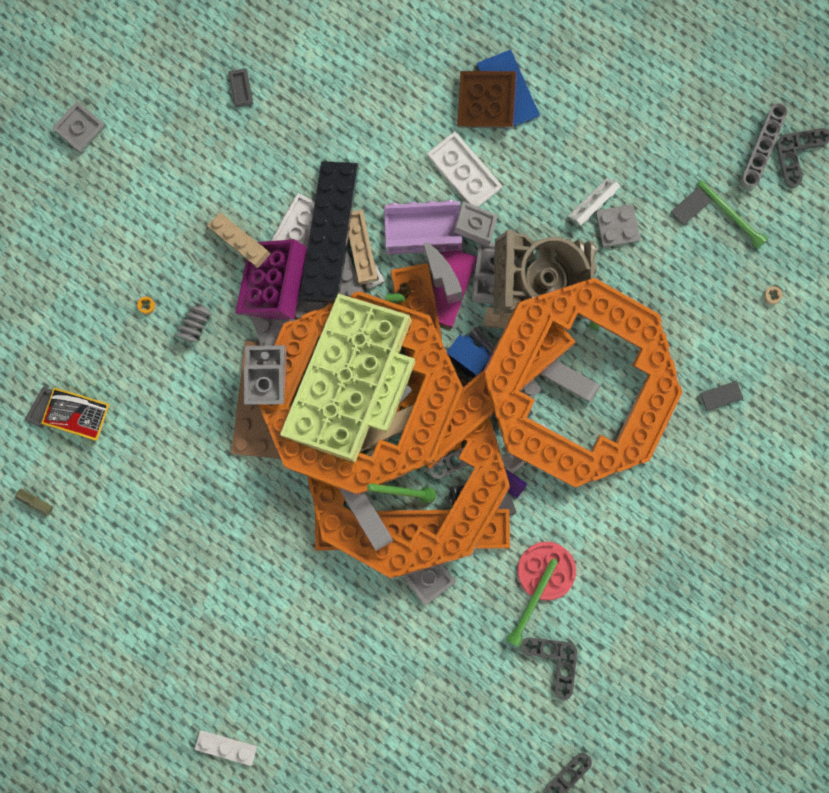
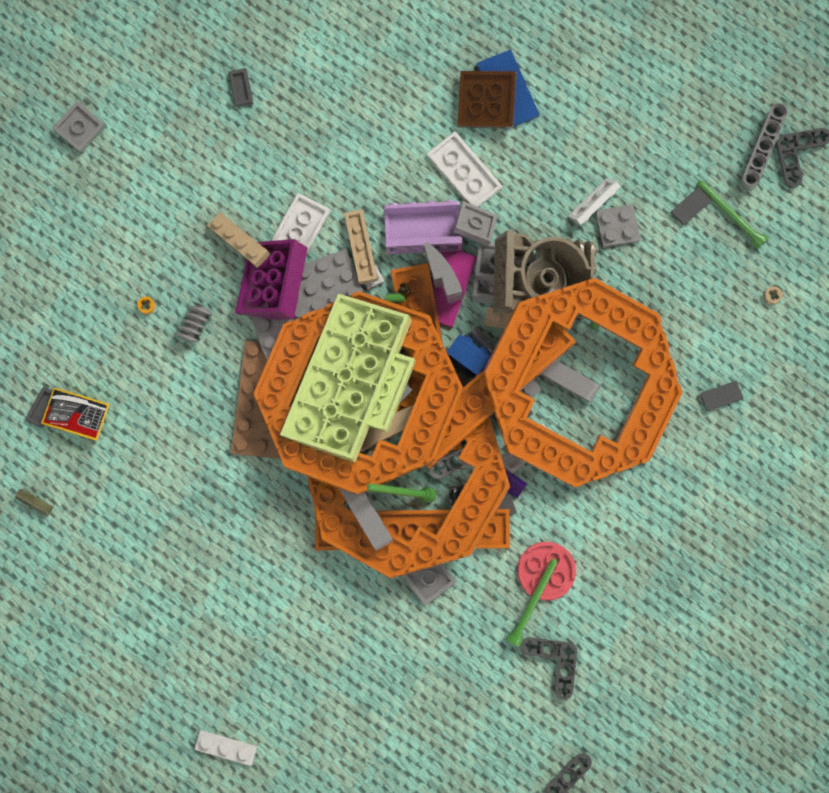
(265, 374): light grey slope -> none
(329, 232): black plate -> none

